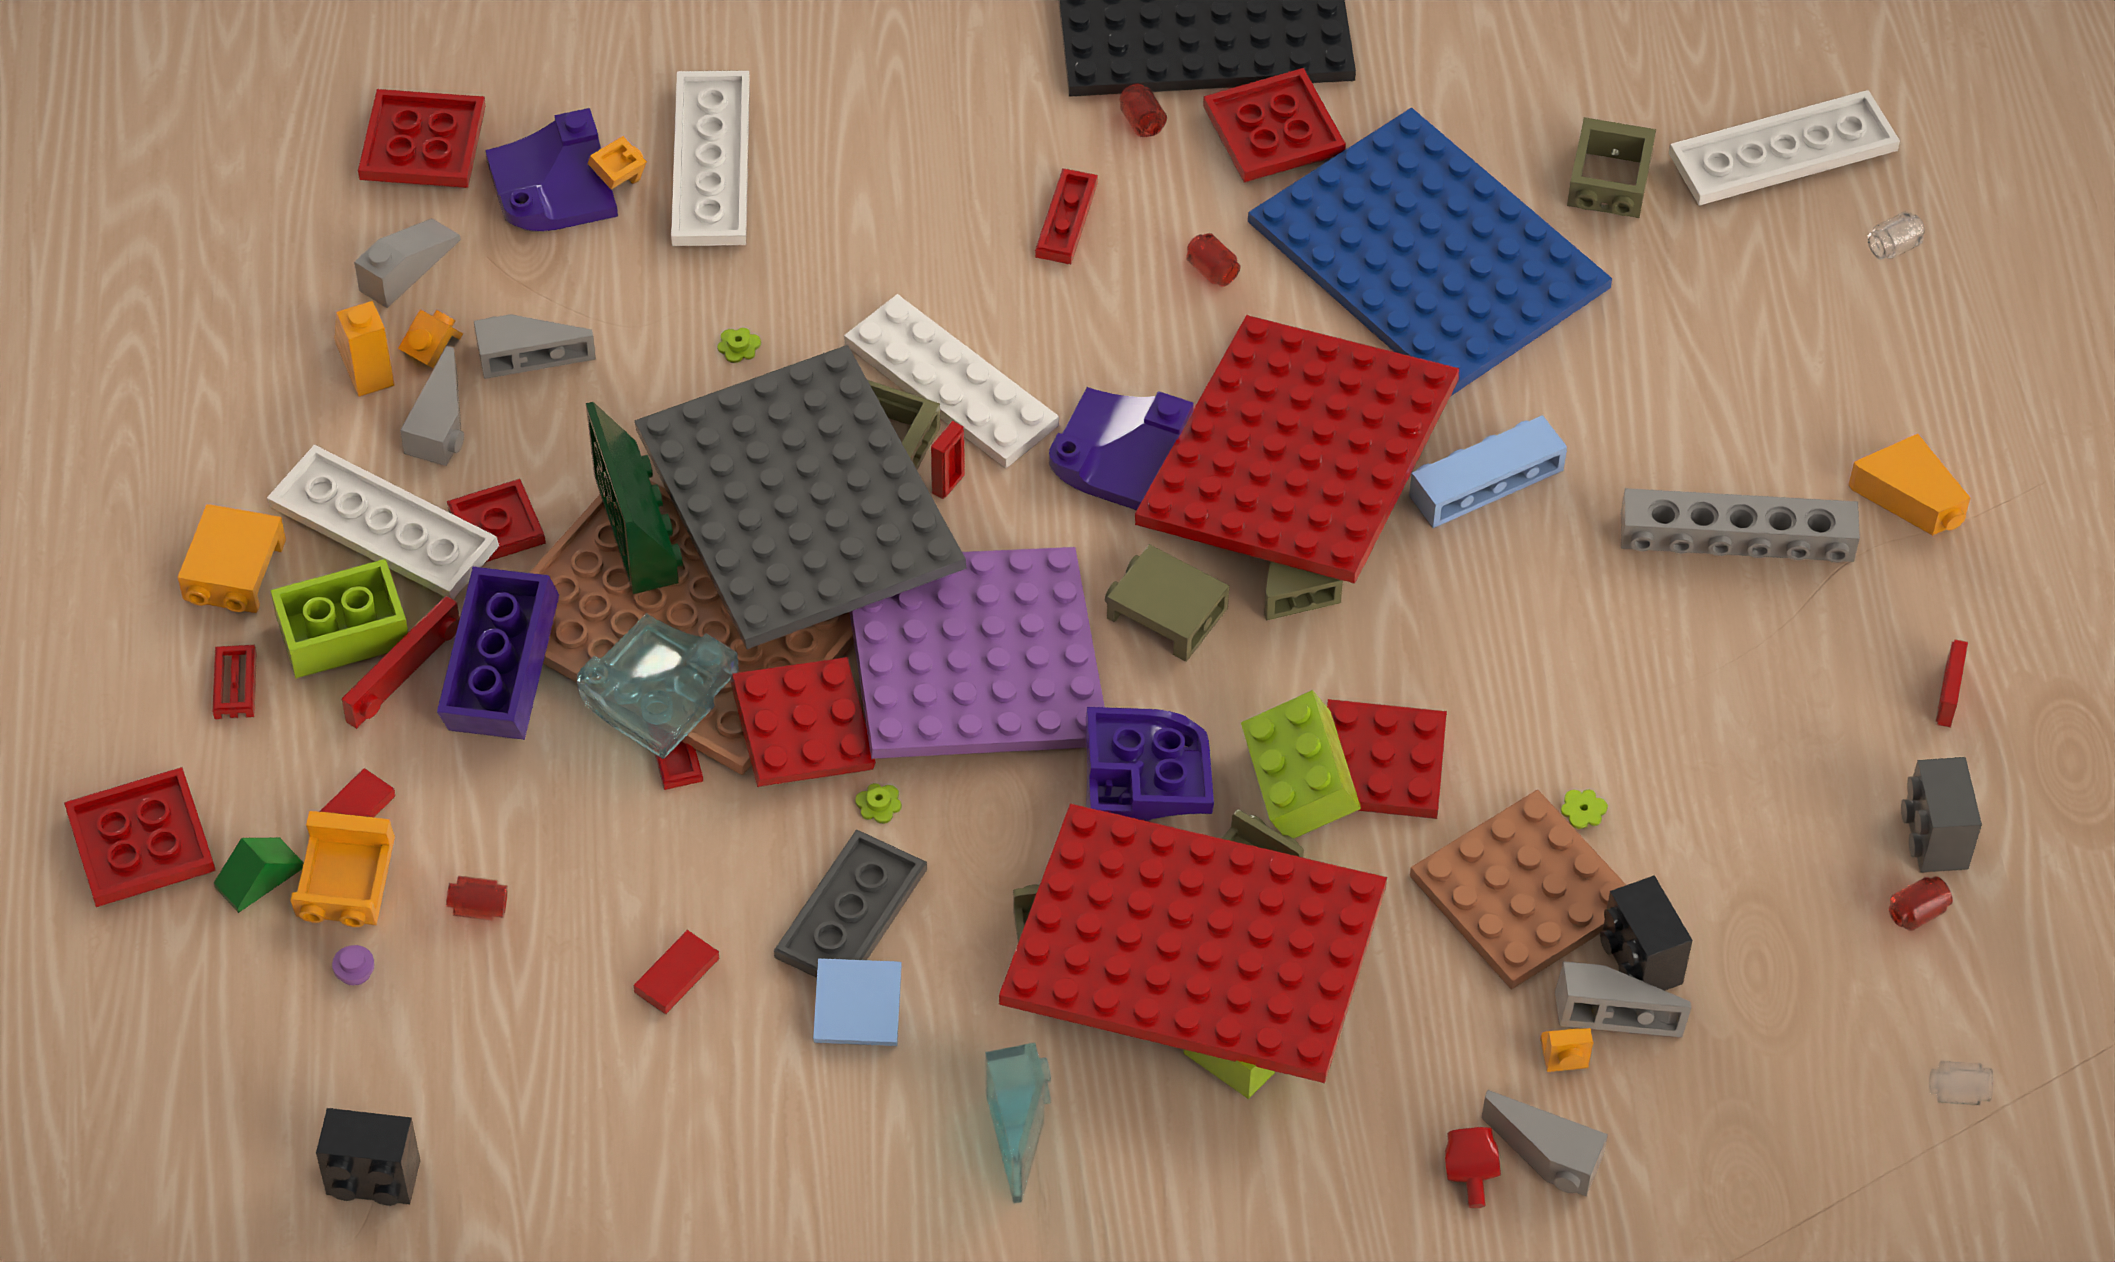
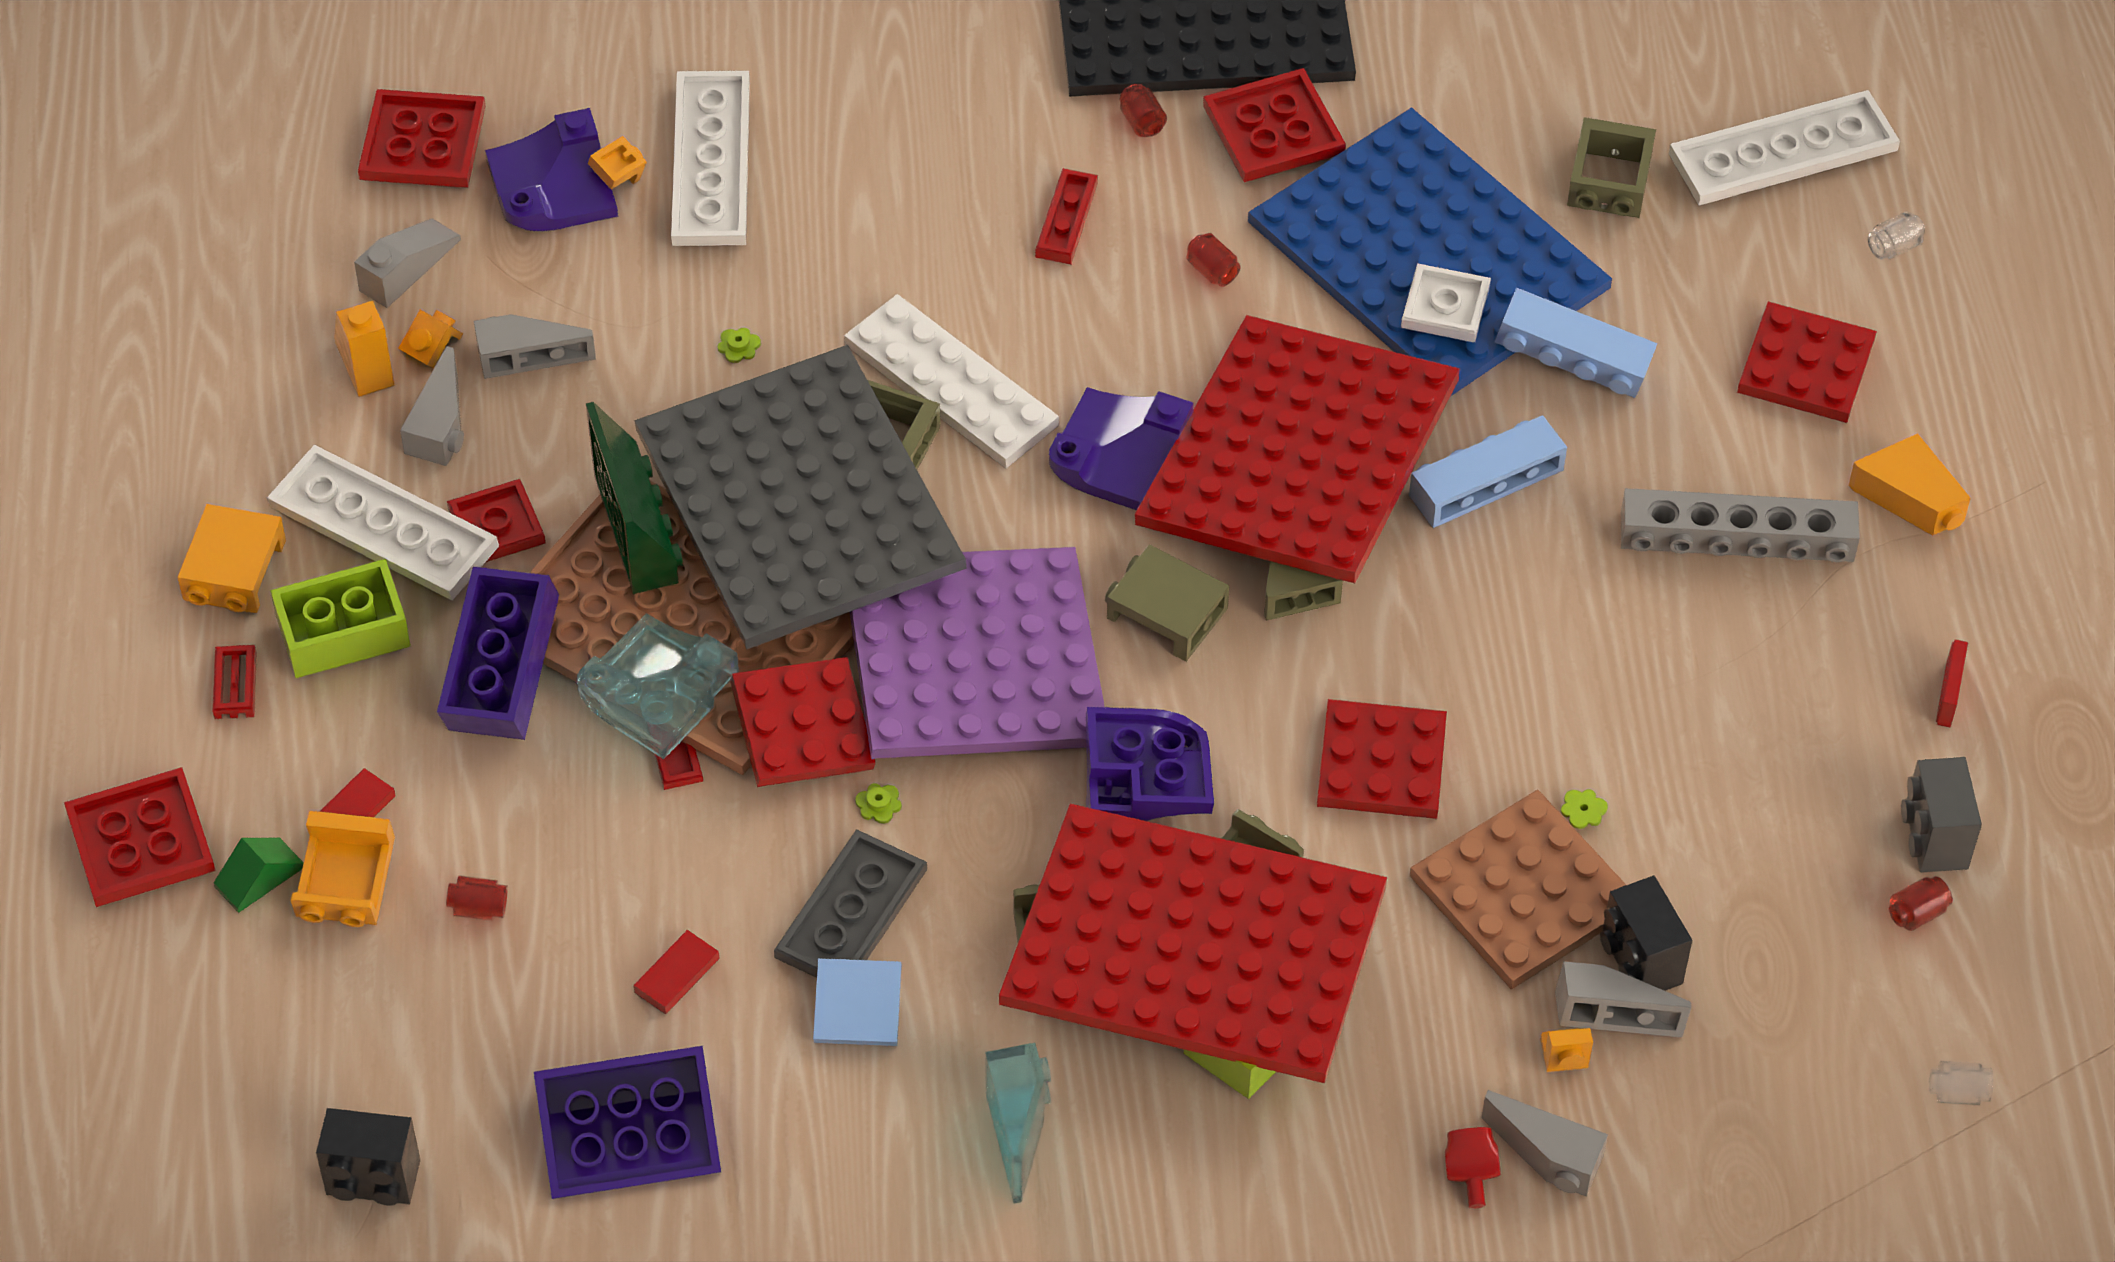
(353, 964): medium lavender plate -> none
(401, 662): red plate -> none
(627, 1122): none -> dark purple slope
(947, 460): red tile -> none
(1300, 765): lime brick -> none
(1446, 302): none -> white plate
(1575, 343): none -> light blue brick
(1807, 362): none -> red plate

